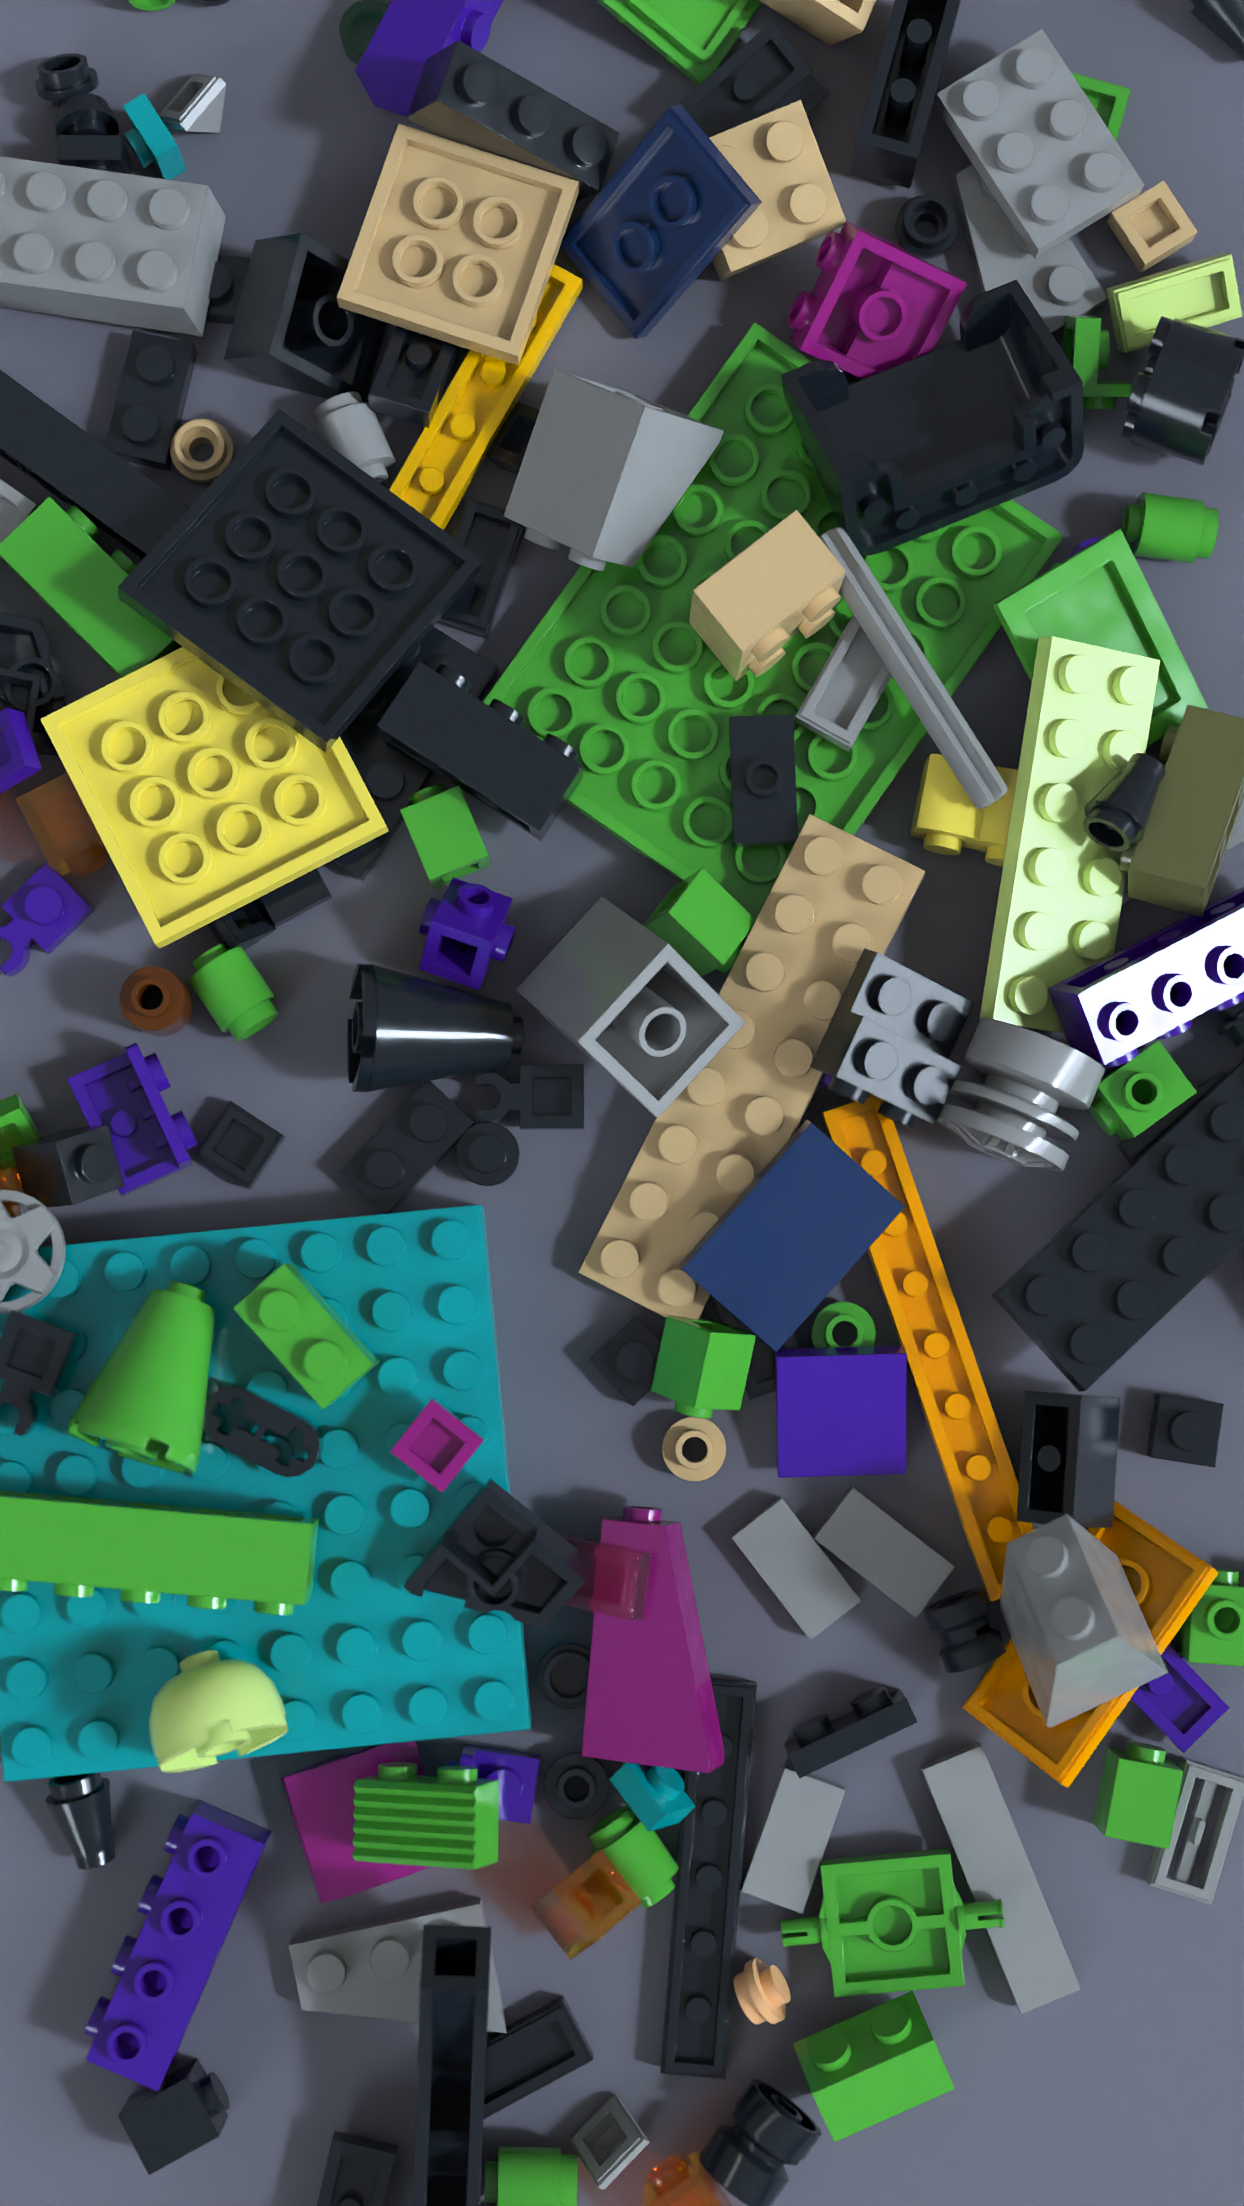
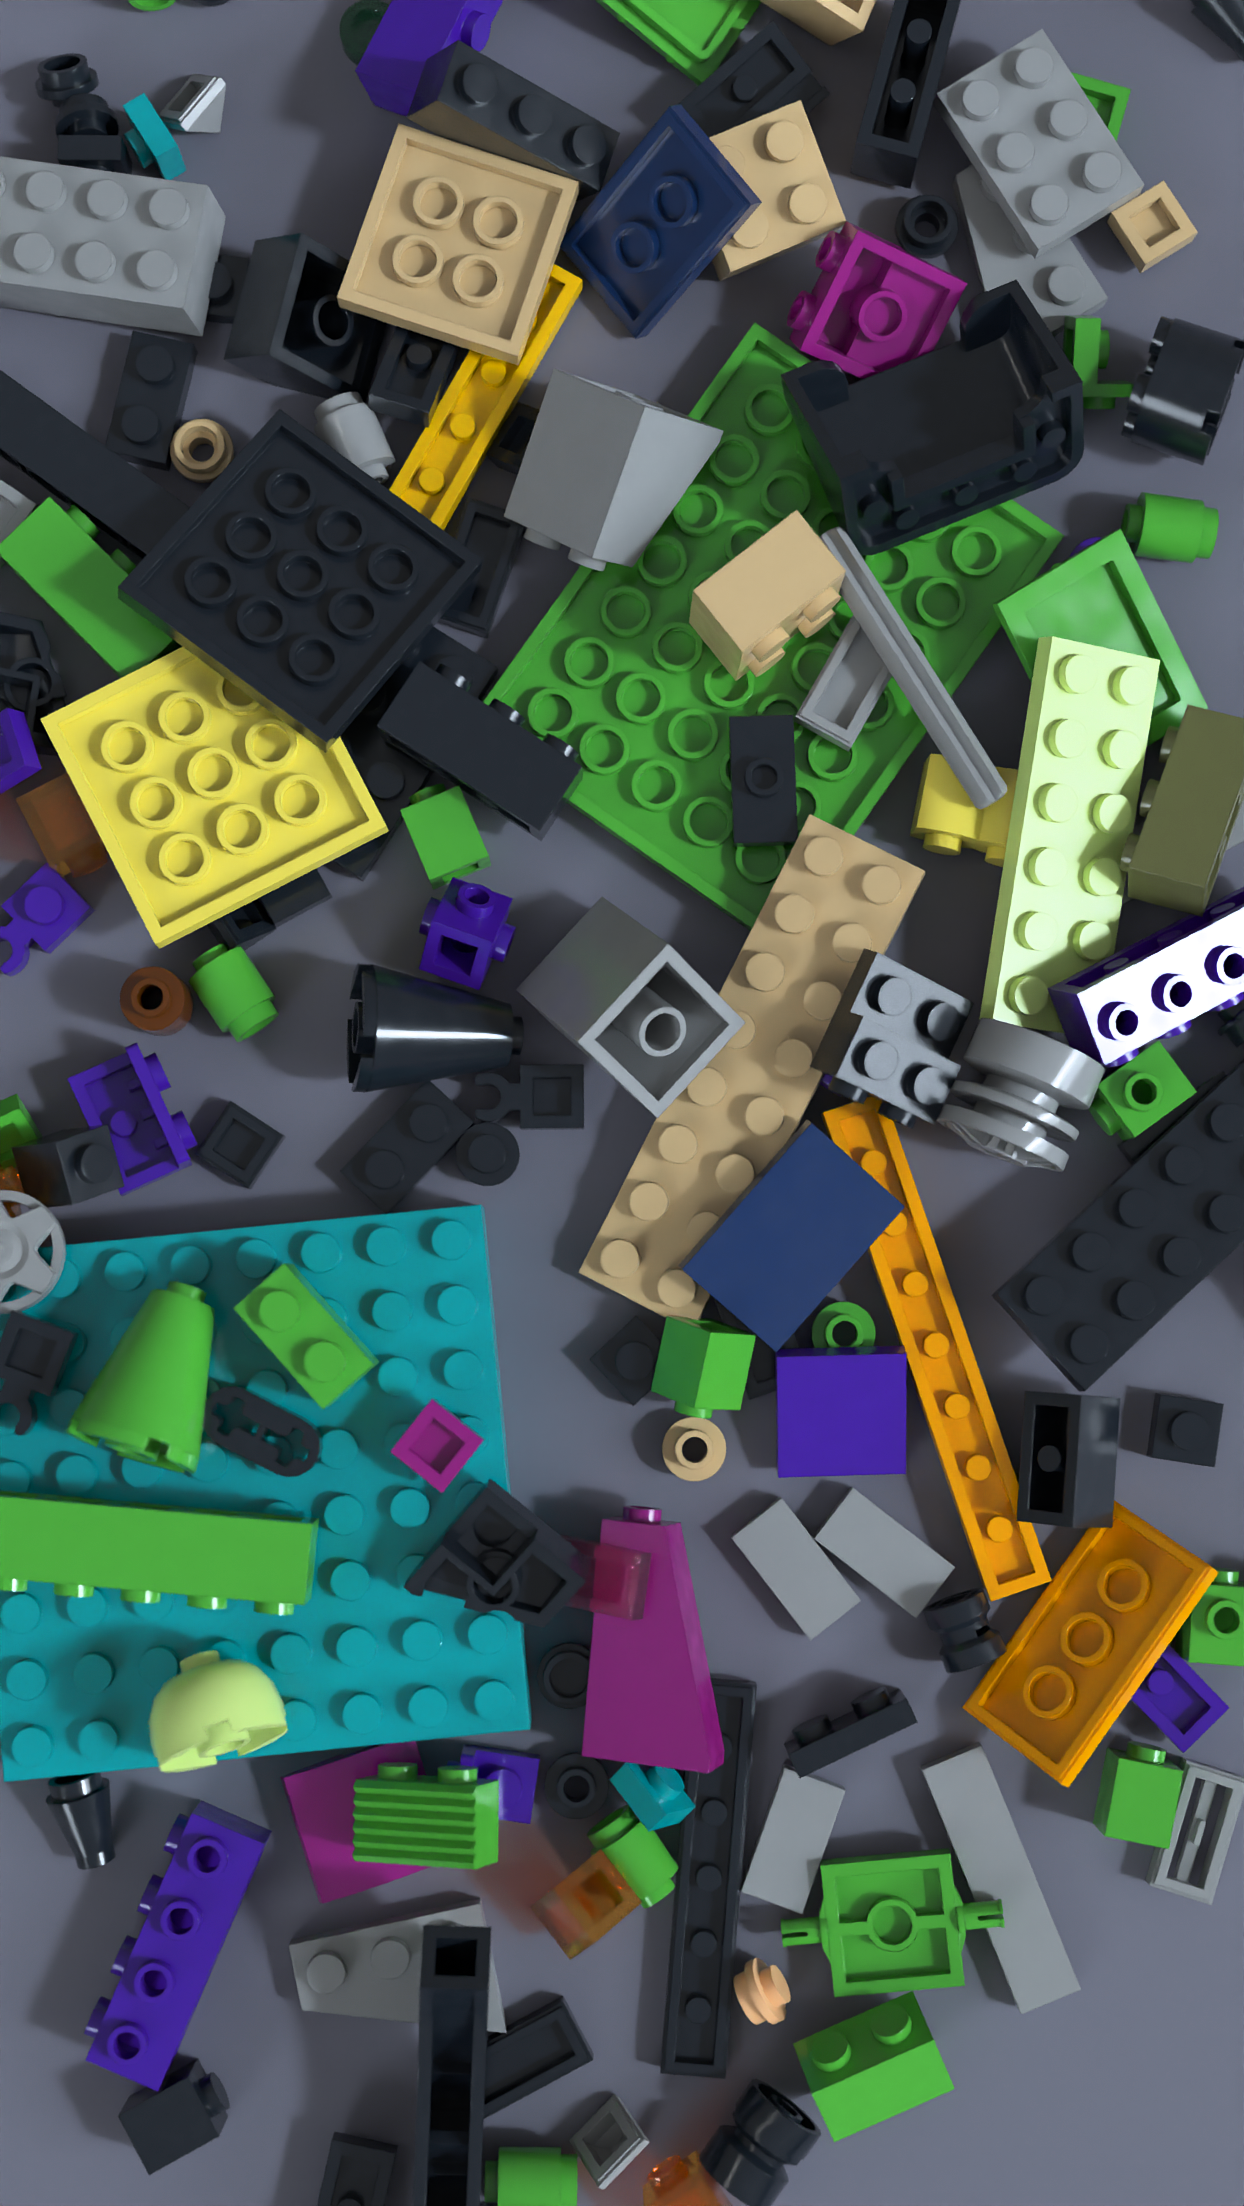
(702, 923): bright green brick -> none
(1074, 1620): light grey slope -> none
(1123, 806): black cone -> none
(1194, 292): yellowish green tile -> none

